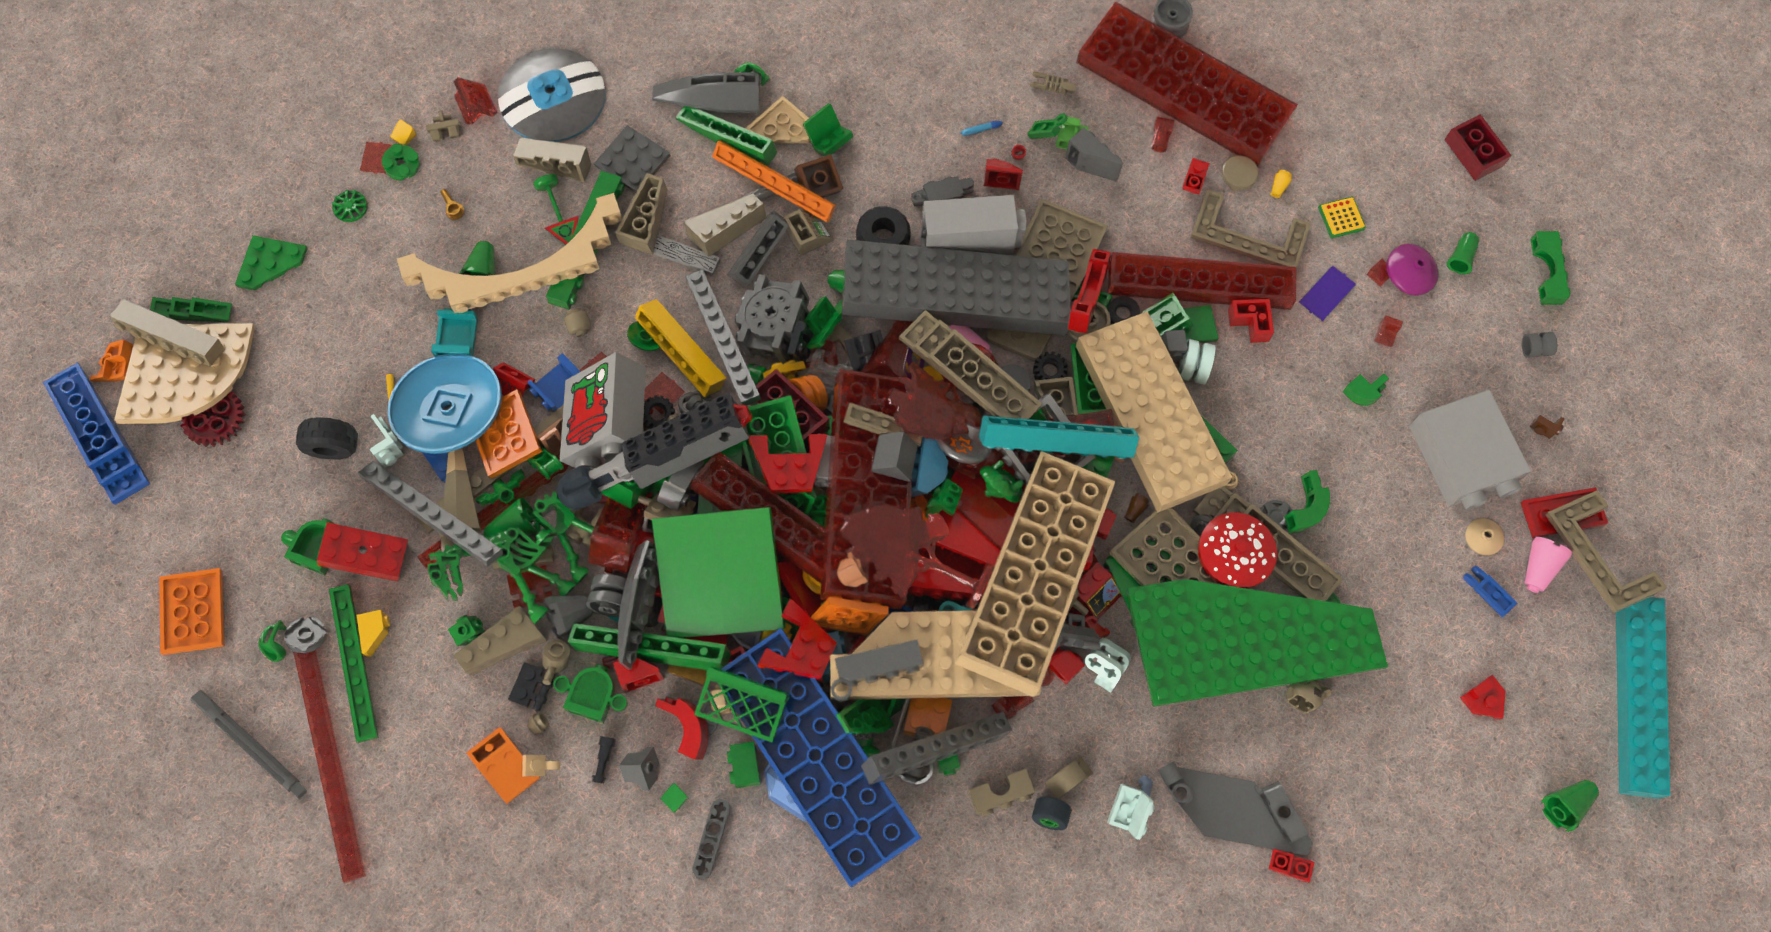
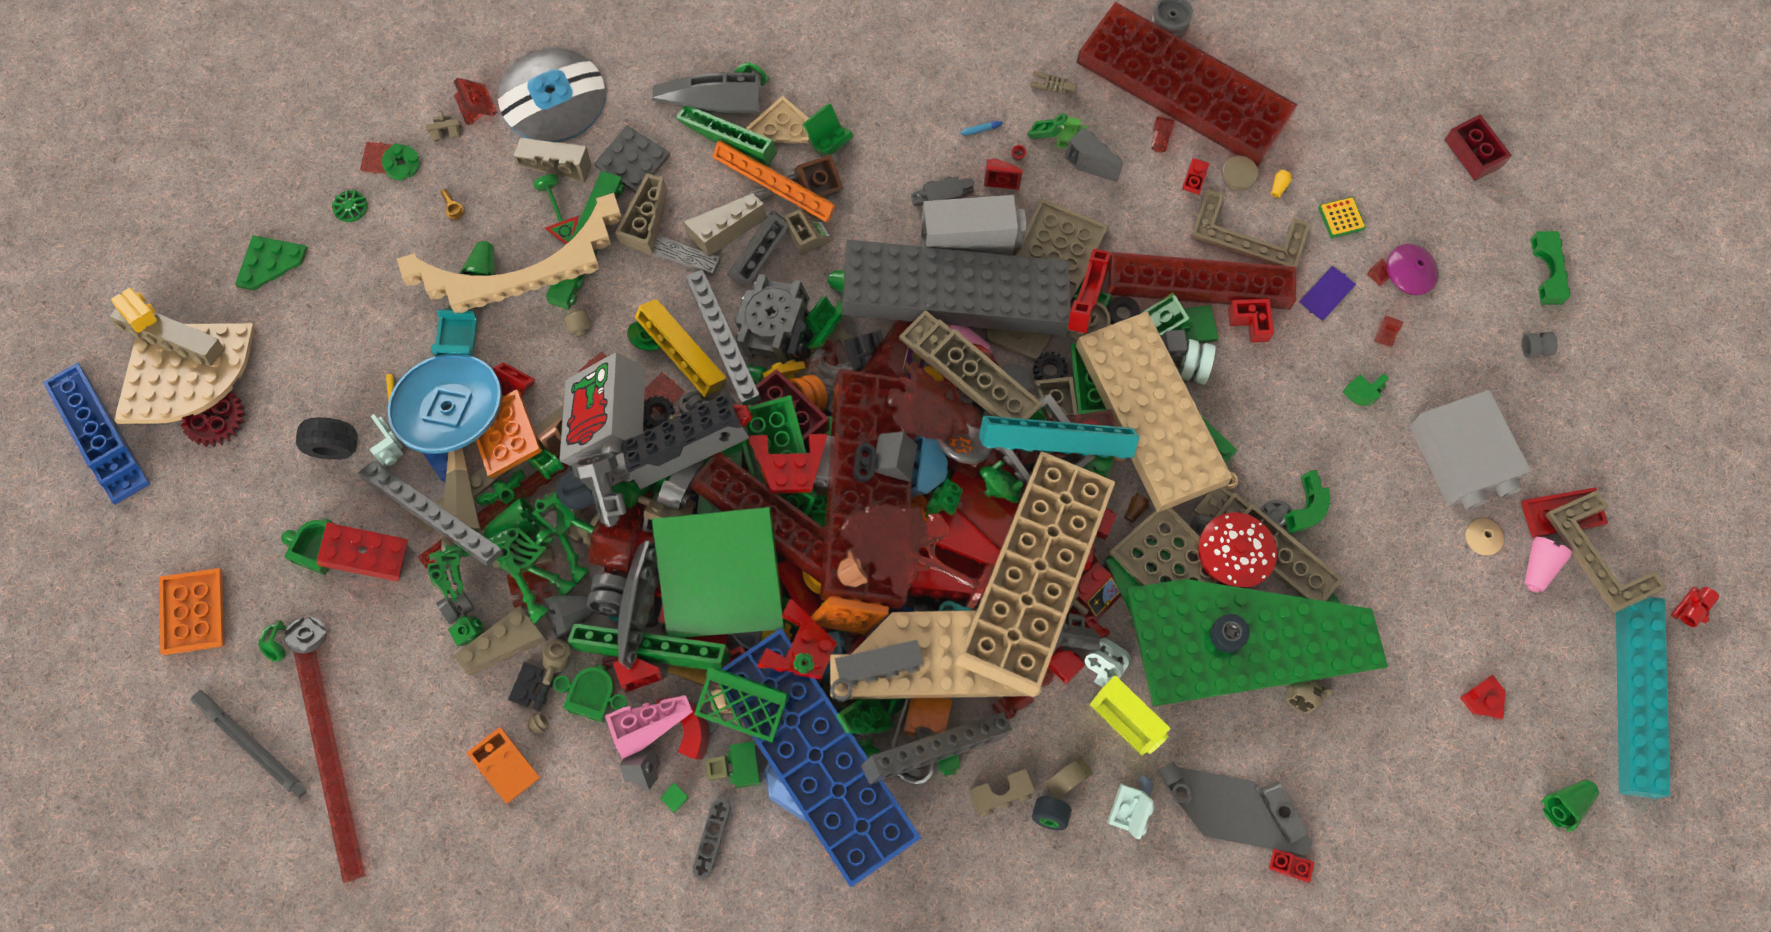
(114, 362): orange slope -> none
(134, 310): none -> yellow brick
(192, 310): green slope -> none
(353, 664): green plate -> none
(372, 630): yellow slope -> none
(403, 133): yellow slope -> none
(452, 613): none -> dark grey wheel
(536, 765): tan plate -> none
(552, 386): blue panel -> none
(597, 475): none -> dark grey piece
(606, 745): black piece -> none
(640, 726): none -> bright pink wedge
(717, 768): none -> olive tile
(798, 663): none -> green plate
(864, 464): none -> black plate
(874, 421): dark tan tile -> none
(884, 218): black tyre -> none
(1130, 716): none -> neon yellow window
(1231, 626): none -> black wheel
(1463, 256): green plant -> none
(1490, 591): blue hinge -> none
(1547, 428): reddish brown bracket -> none
(1696, 606): none -> red pin

